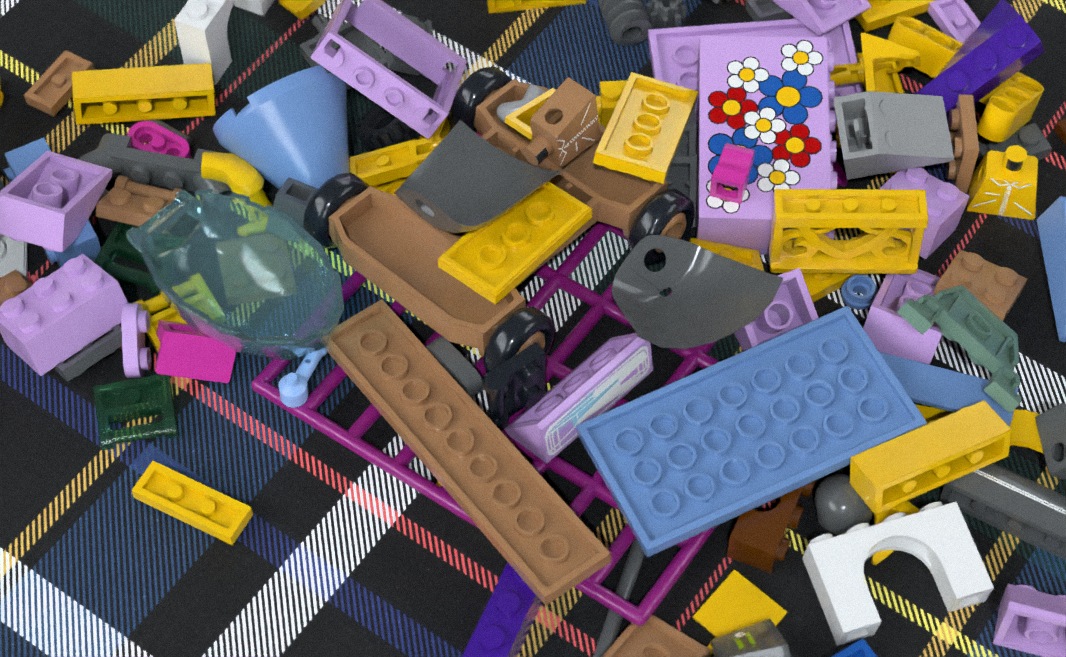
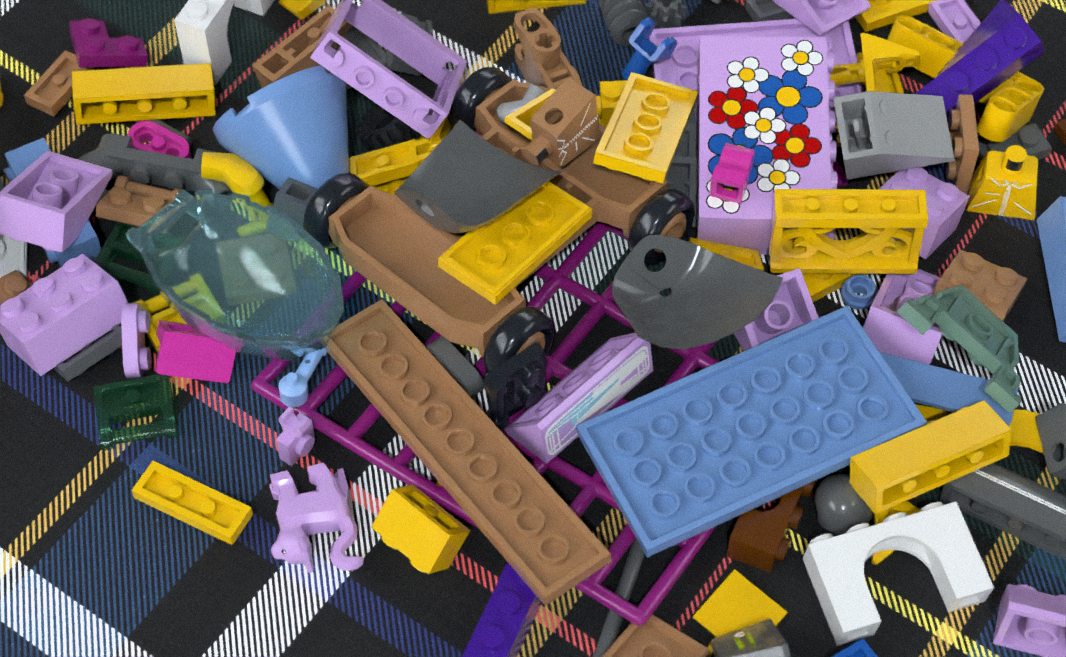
(96, 49): none -> magenta plate
(295, 51): none -> medium nougat slope
(296, 437): none -> lavender plate
(314, 513): none -> lavender animal
(420, 529): none -> yellow brick
(543, 58): none -> medium nougat piece
(645, 50): none -> blue piece

